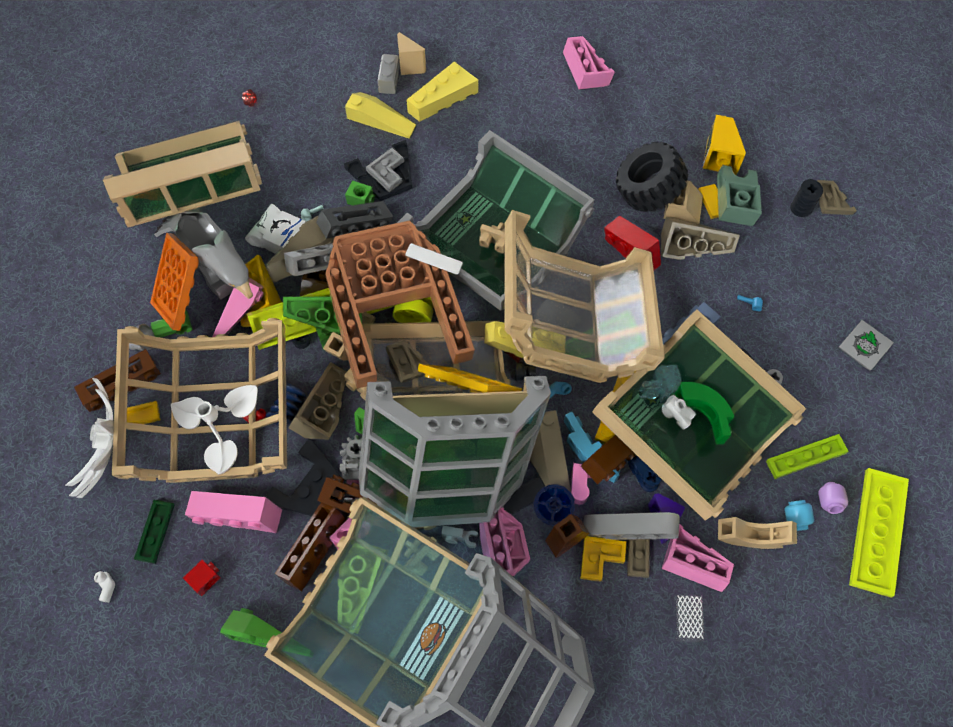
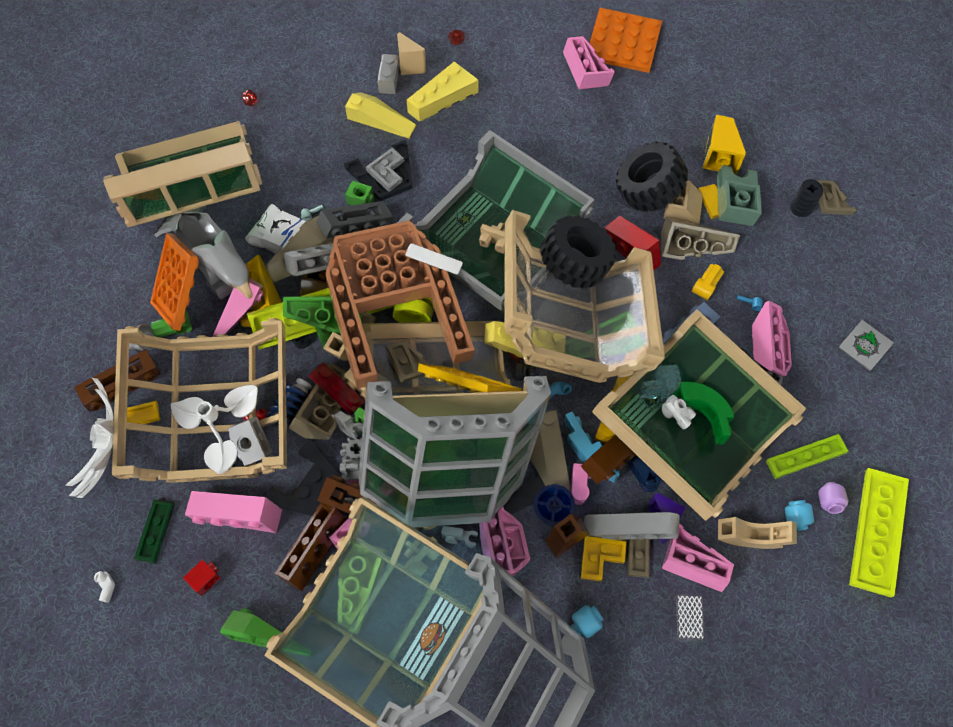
(259, 444): none -> light grey brick
(303, 385): none -> light grey bush
(336, 388): none -> dark red plate
(348, 425): none -> light grey plate
(456, 37): none -> clear red plate
(567, 263): none -> black tyre
(587, 621): none -> medium azure head
(625, 39): none -> orange plate
(706, 285): none -> yellow piece
(772, 339): none -> bright pink wedge

